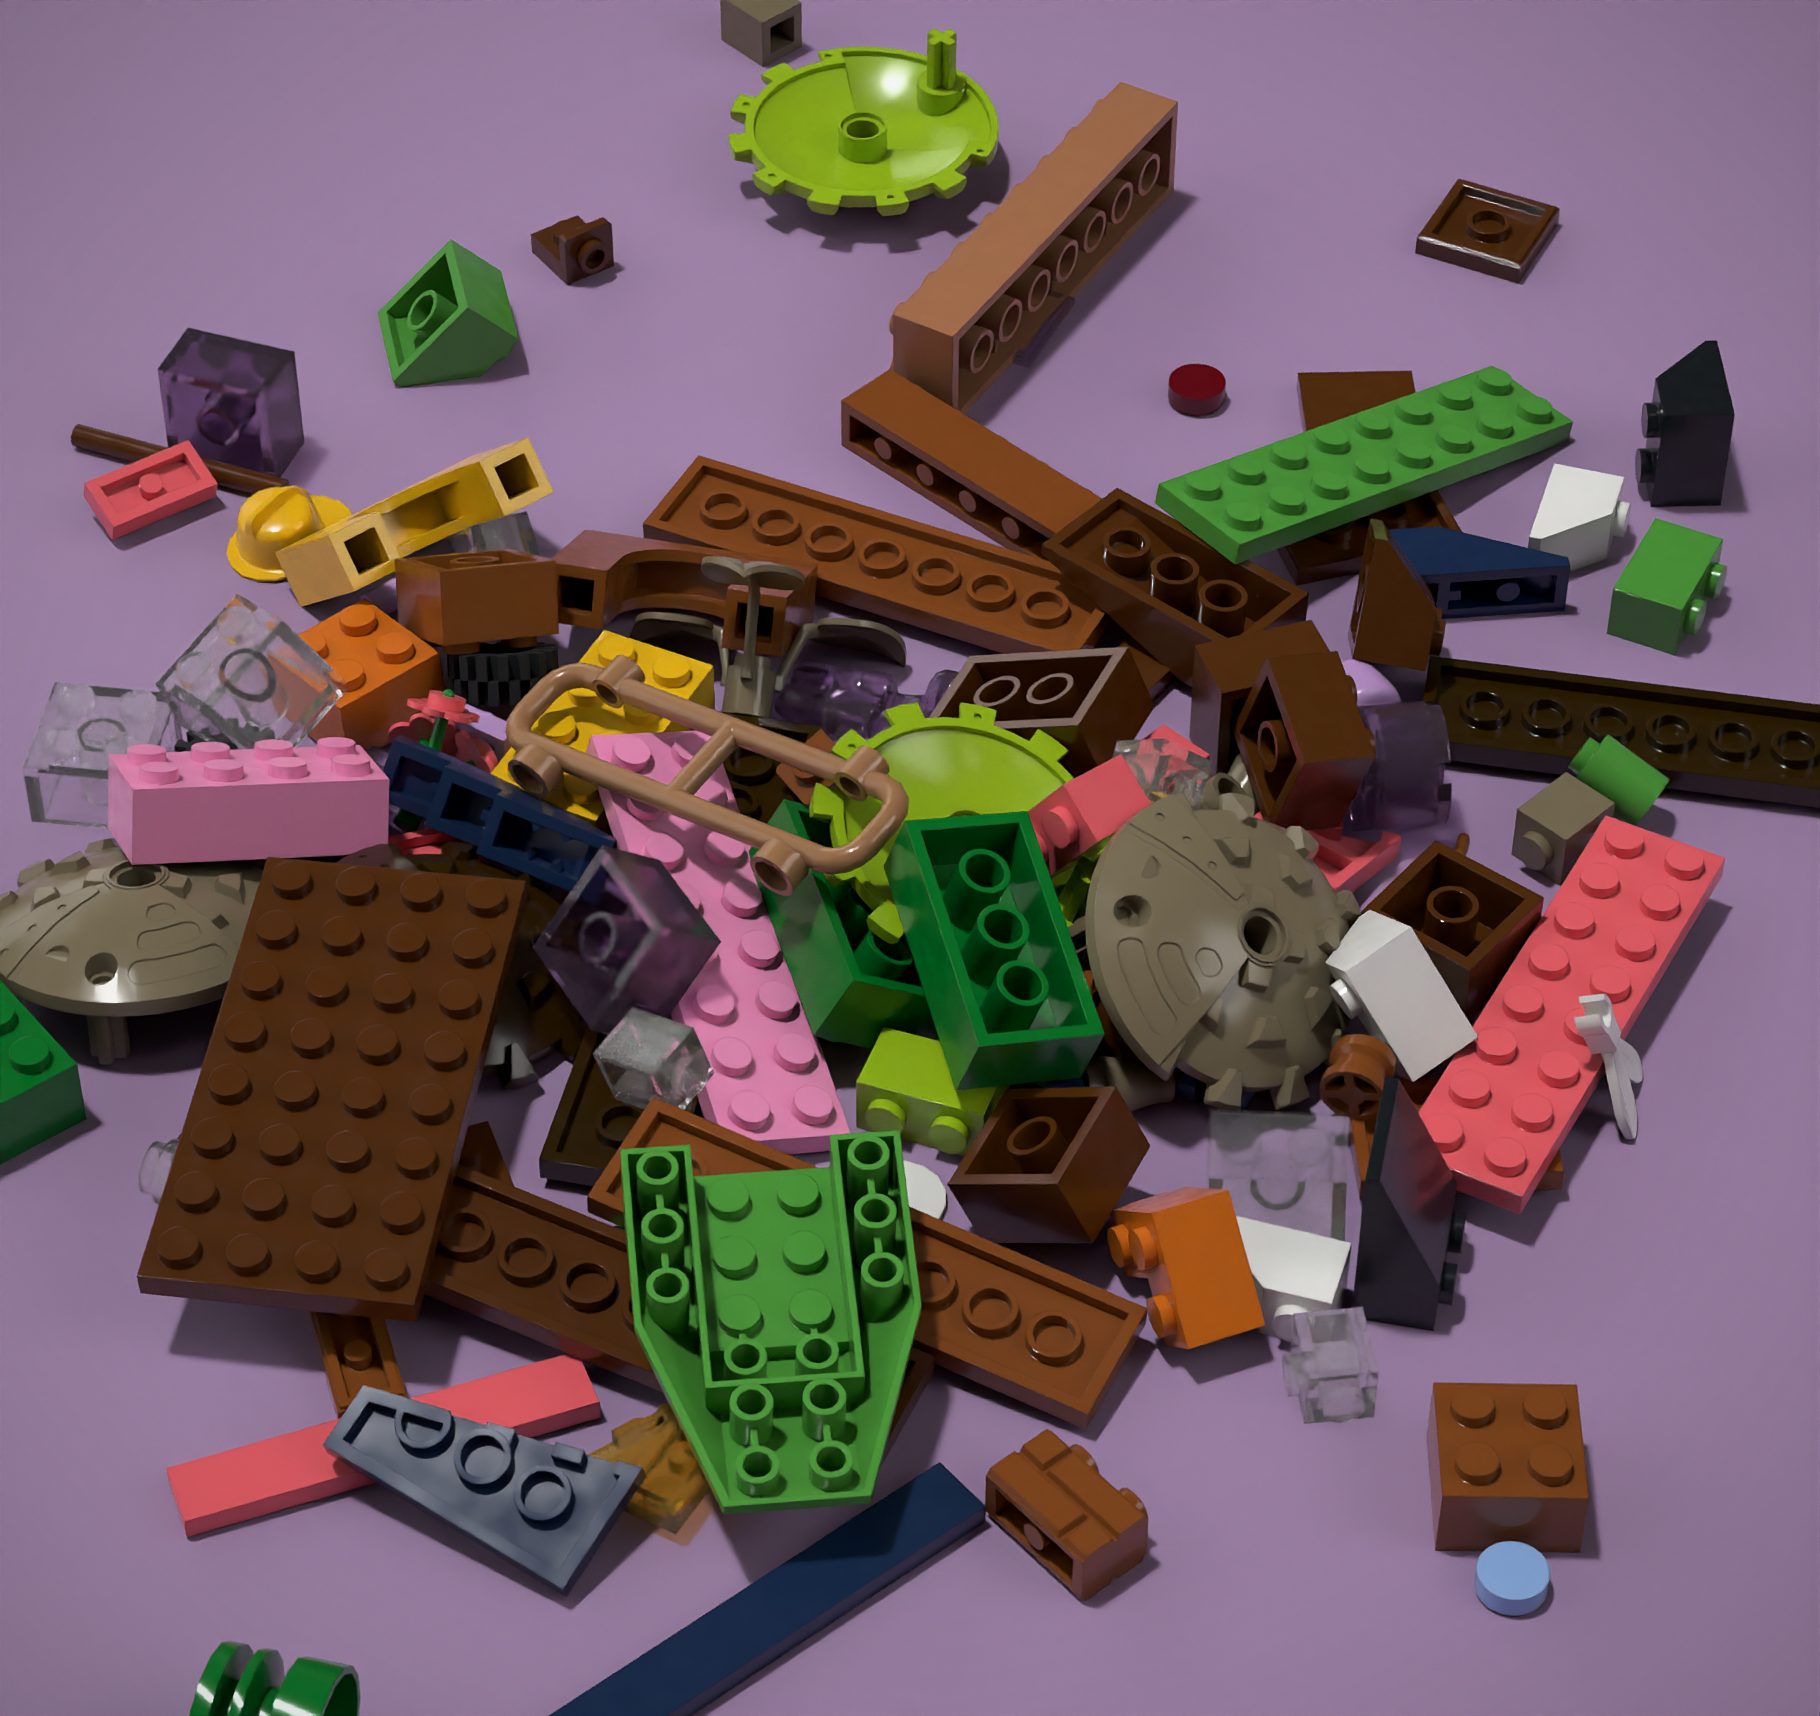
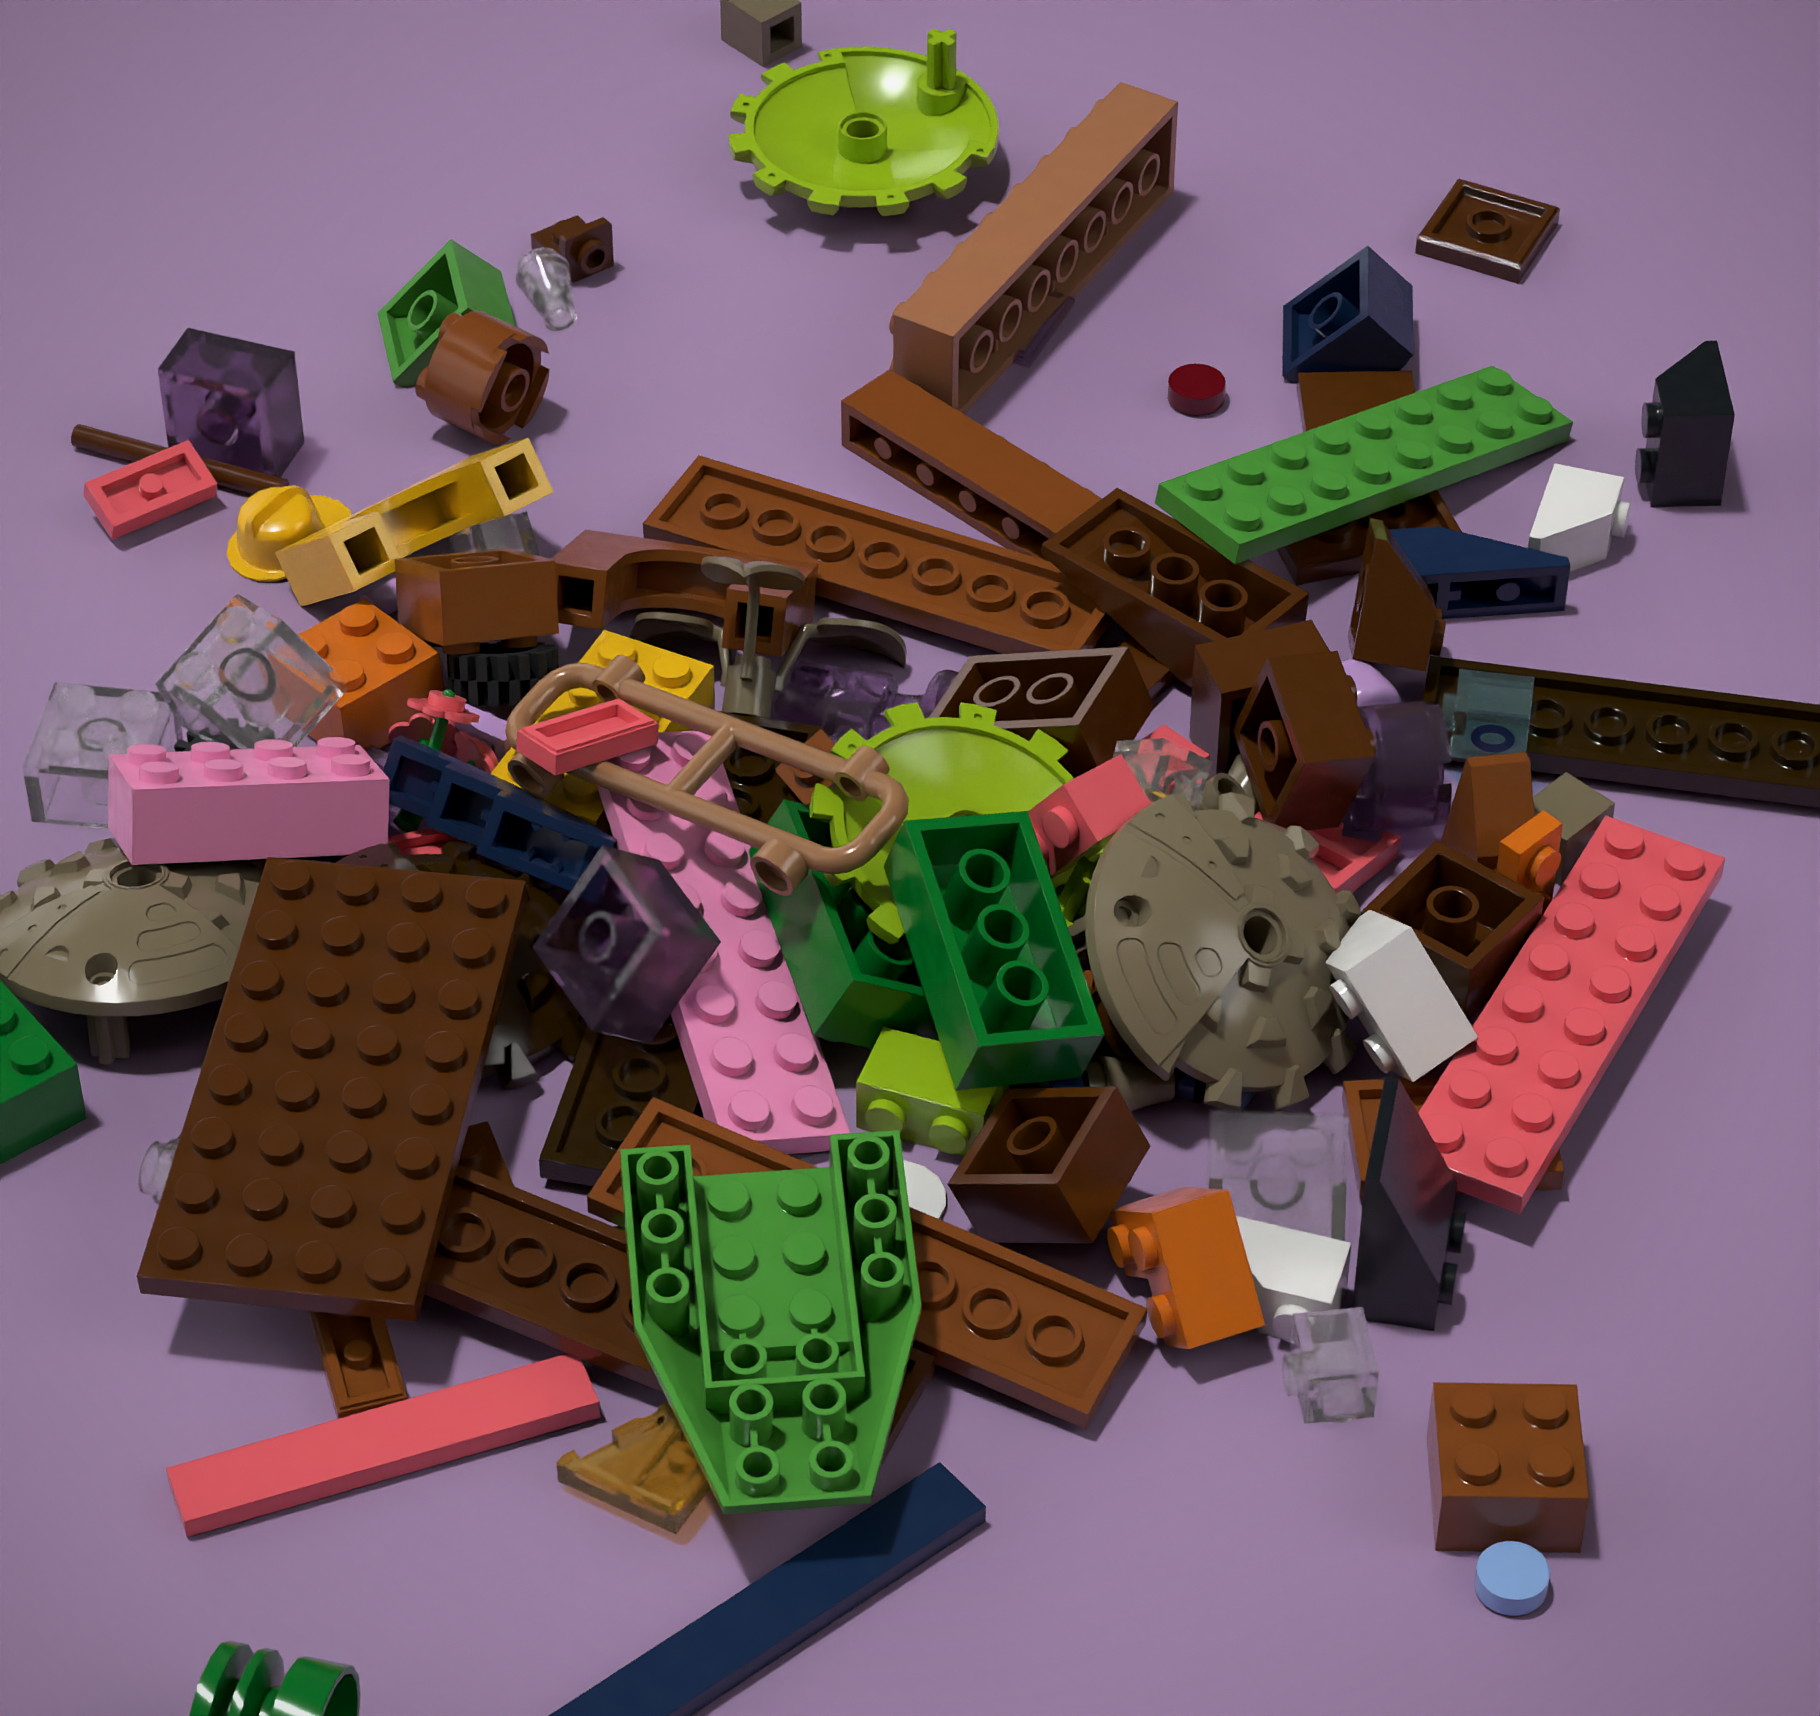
(484, 375): none -> dark orange brick
(505, 1491): dark blue wing -> none
(547, 285): none -> clear cone
(587, 736): none -> coral tile
(652, 1059): clear brick -> none
(1067, 1513): dark orange brick -> none
(1350, 320): none -> dark blue slope
(1357, 1075): dark orange wheel -> none
(1488, 713): none -> clear light blue brick
(1489, 805): none -> dark orange slope
(1532, 855): none -> orange plate
(1619, 777): bright green brick -> none
(1620, 1058): white piece -> none
(1666, 587): bright green brick -> none

